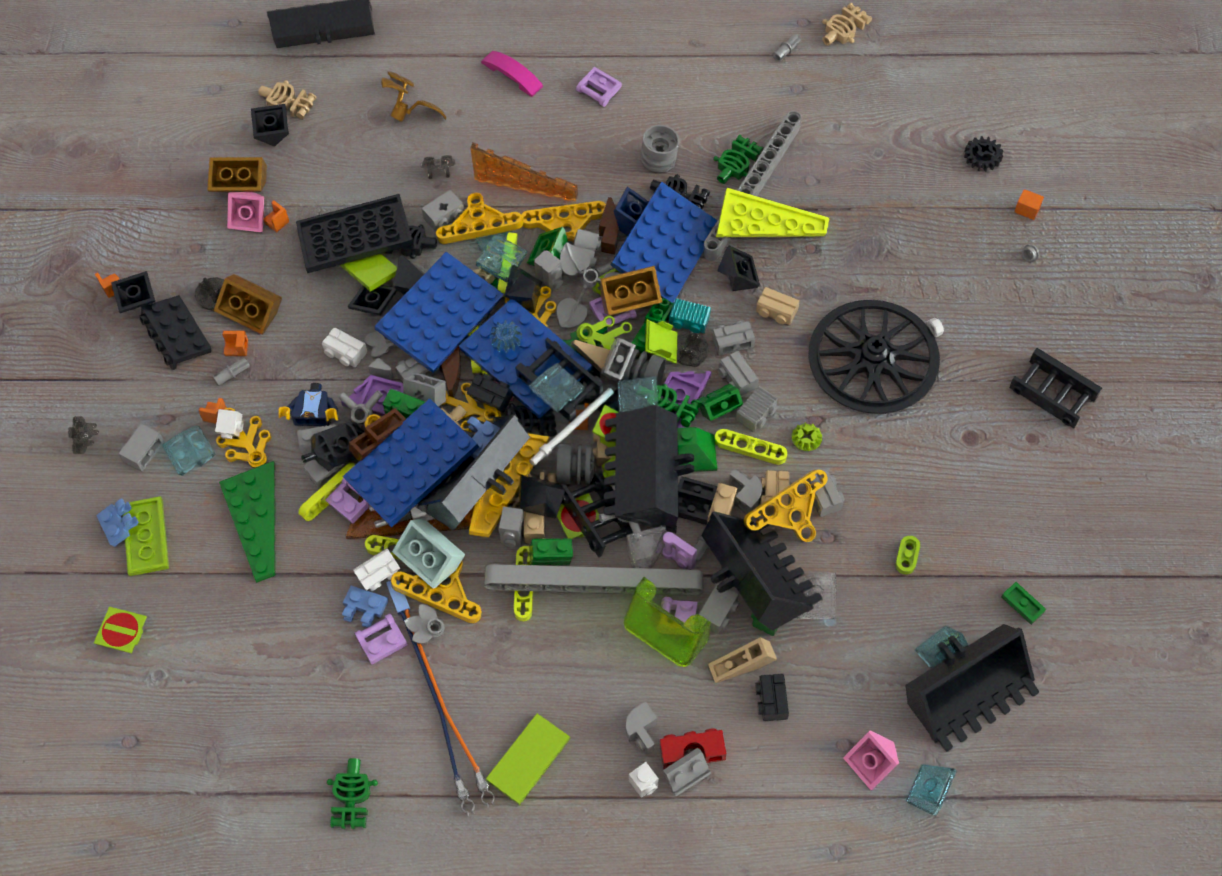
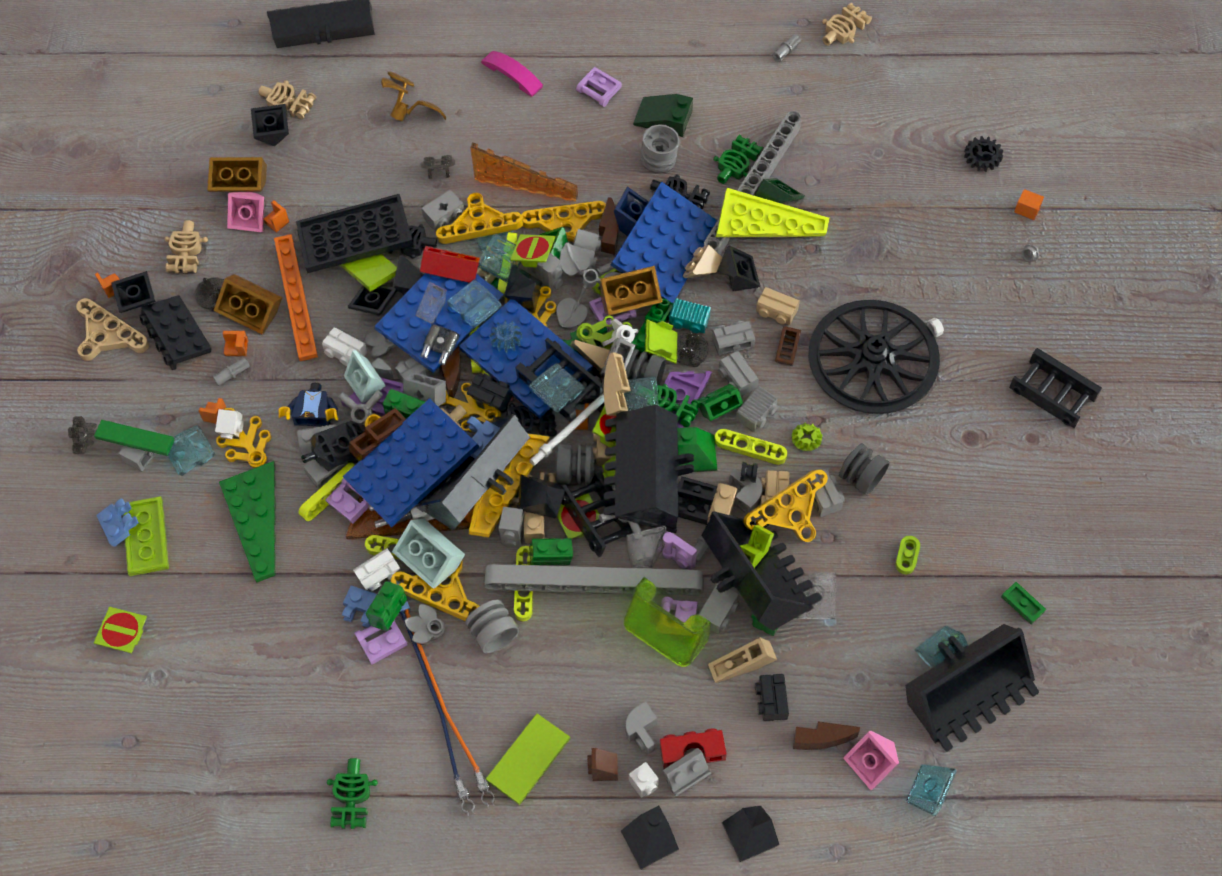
(112, 336): none -> tan beam
(134, 437): none -> green tile
(185, 246): none -> tan torso
(295, 298): none -> orange plate
(362, 377): none -> light aqua slope
(386, 606): none -> green brick
(431, 303): none -> clear slope
(440, 340): none -> clear smoke piece
(449, 264): none -> red panel
(474, 303): none -> clear light blue slope
(492, 626): none -> light grey wheel
(532, 249): none -> piece
(603, 765): none -> reddish brown slope
(615, 385): none -> tan slope
(621, 331): none -> white brick
(650, 837): none -> black slope
(667, 110): none -> dark green slope
(704, 263): none -> tan slope
(749, 472): none -> black wheel
(750, 832): none -> black slope
(758, 544): none -> lime slope
(778, 191): none -> dark green slope
(789, 332): none -> reddish brown slope
(824, 736): none -> reddish brown slope
(861, 467): none -> dark grey wheel

